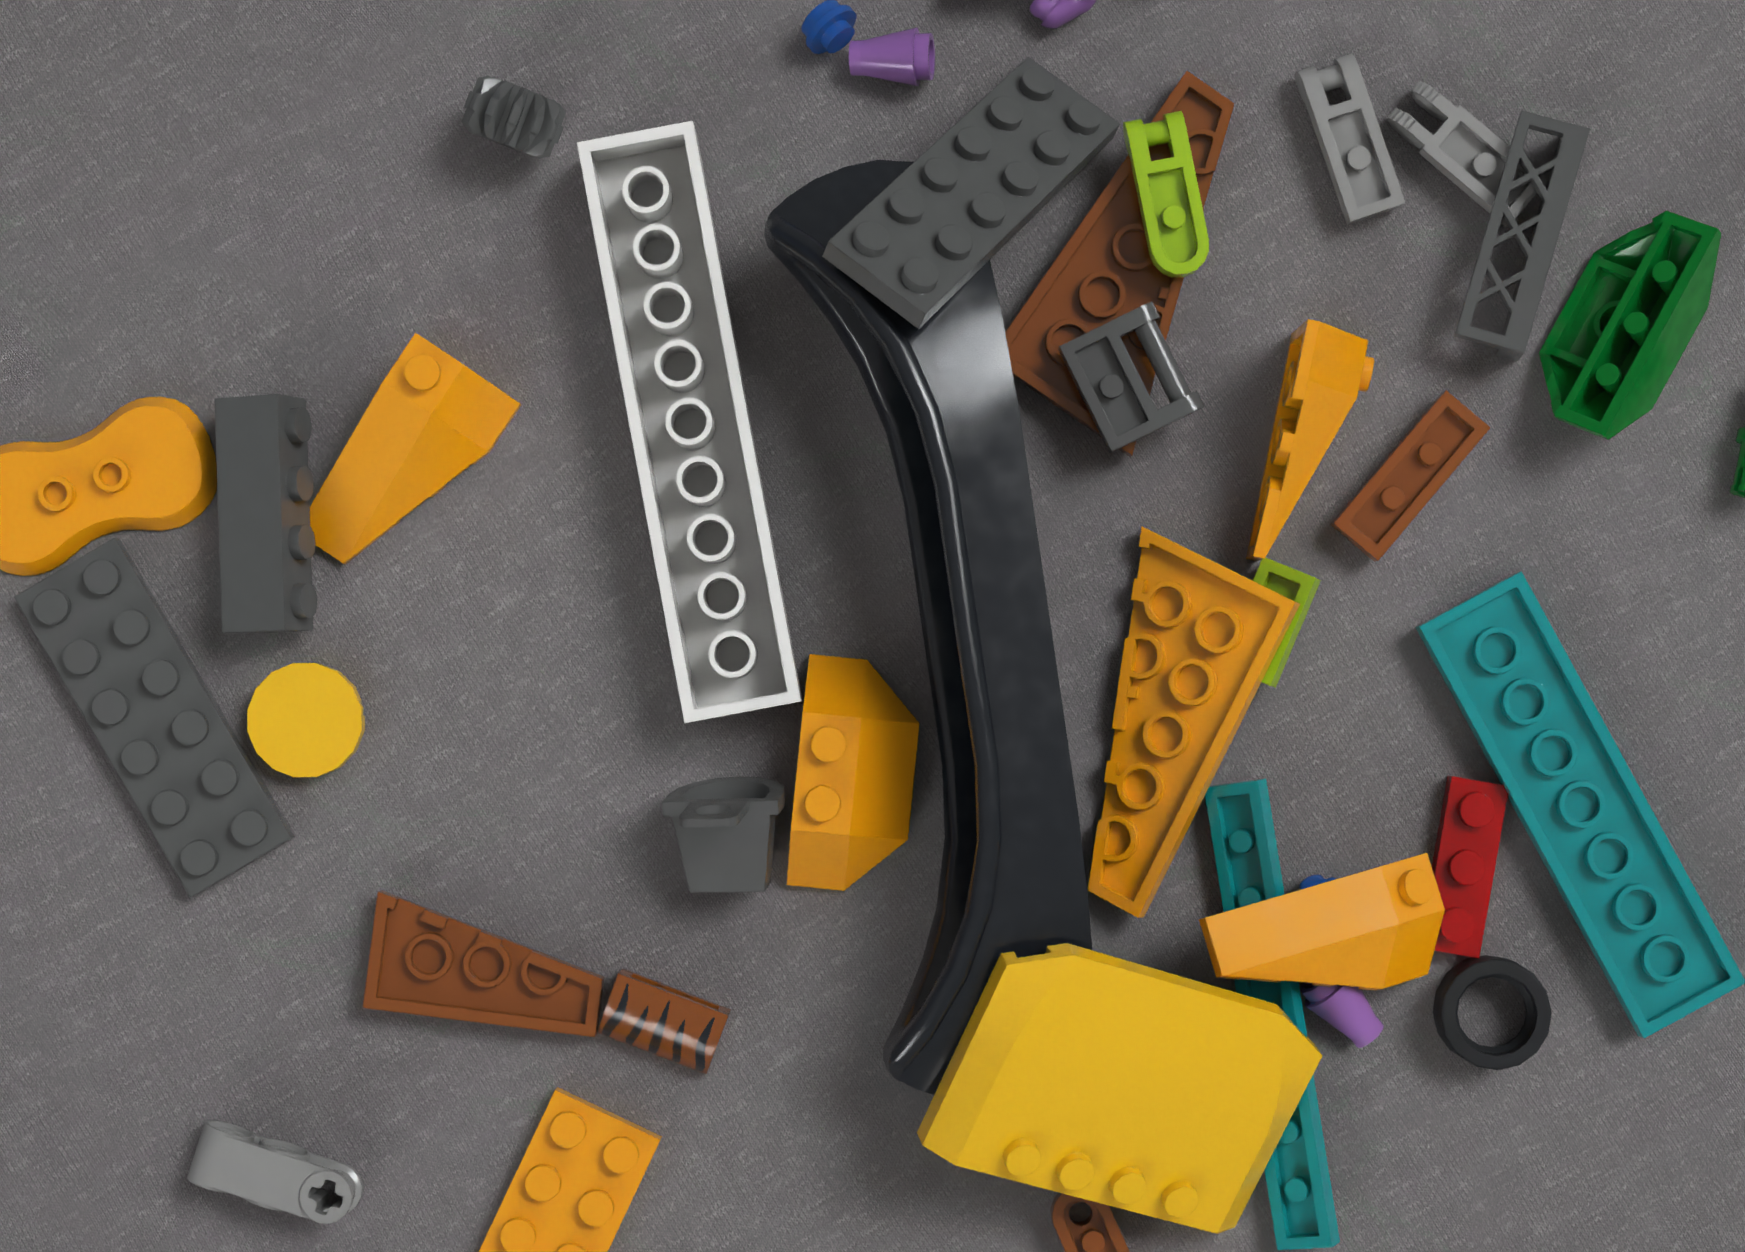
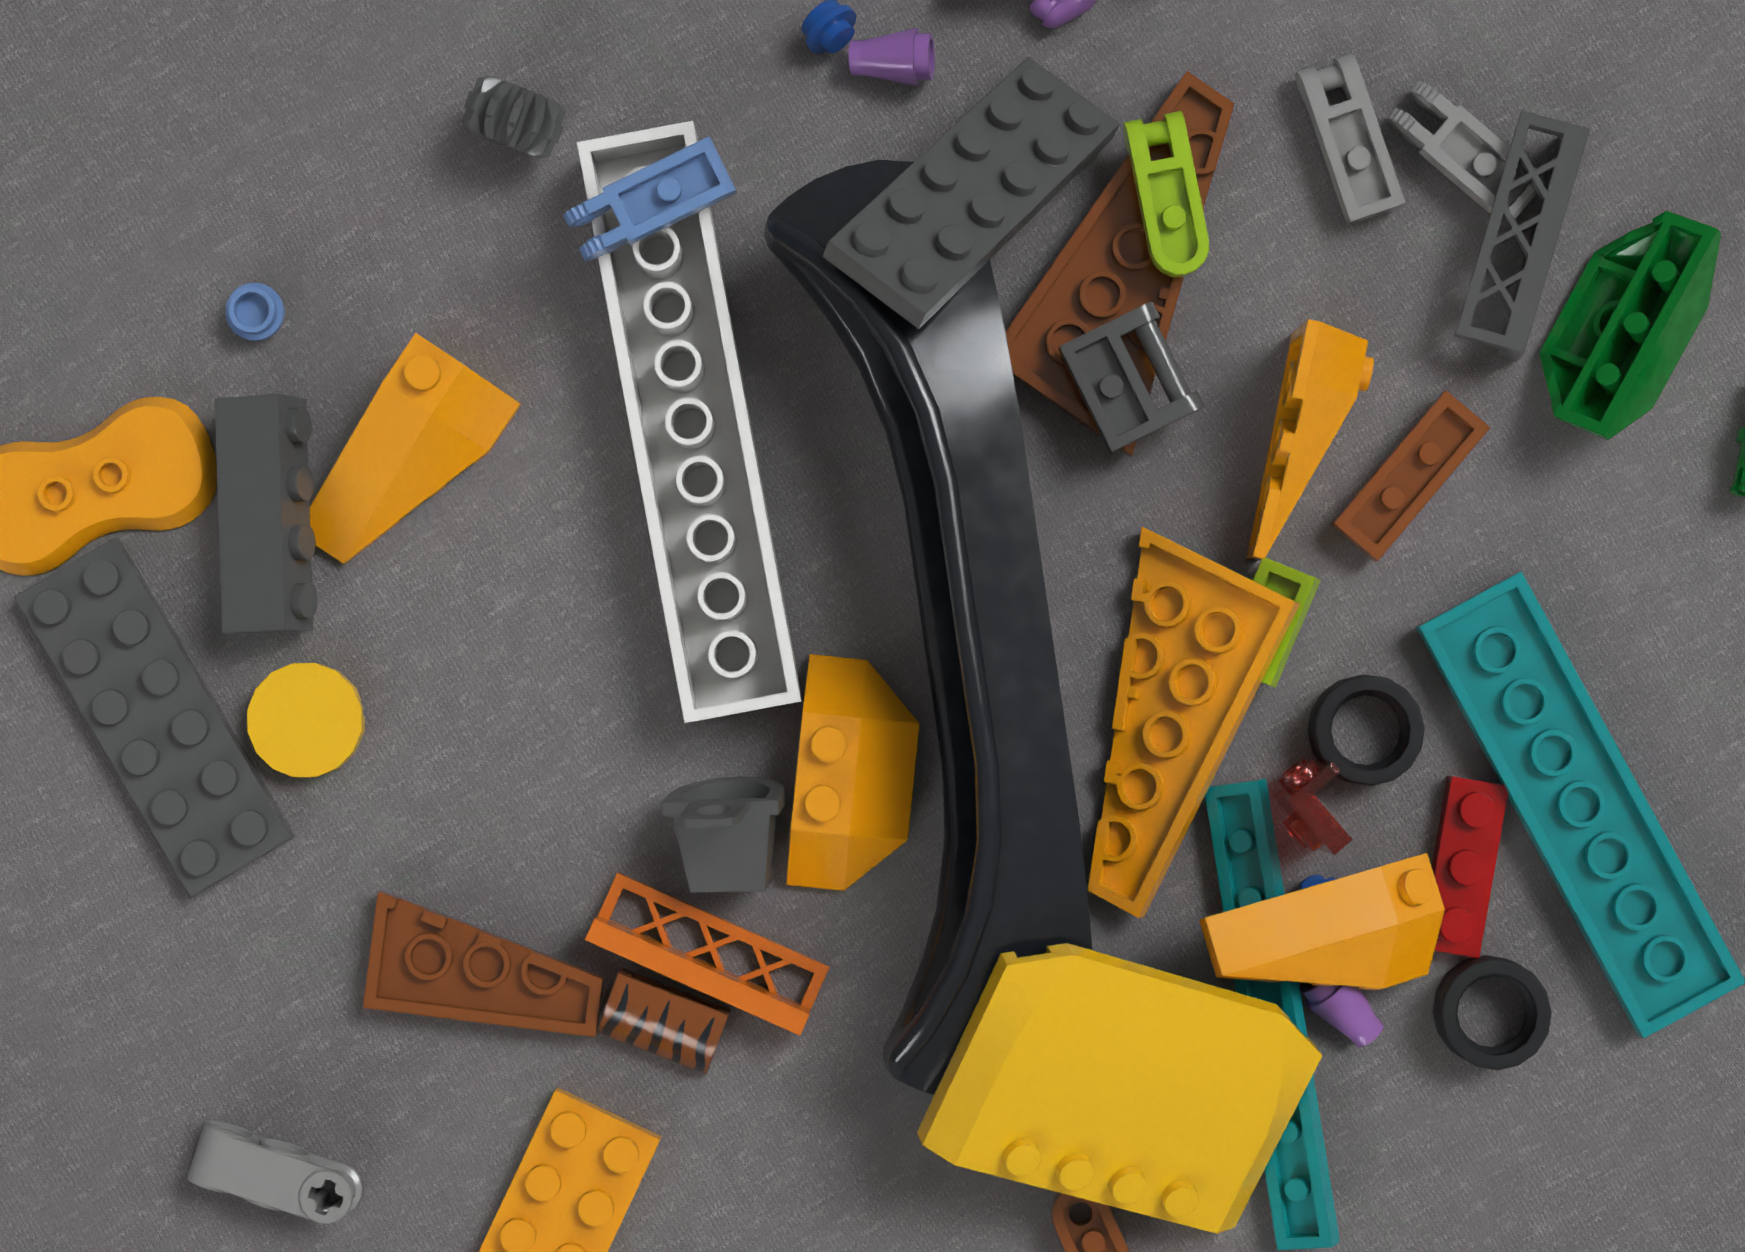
(255, 312): none -> medium blue plate
(655, 197): none -> medium blue hinge
(698, 973): none -> orange fence
(1308, 818): none -> clear red bracket
(1409, 720): none -> black tyre

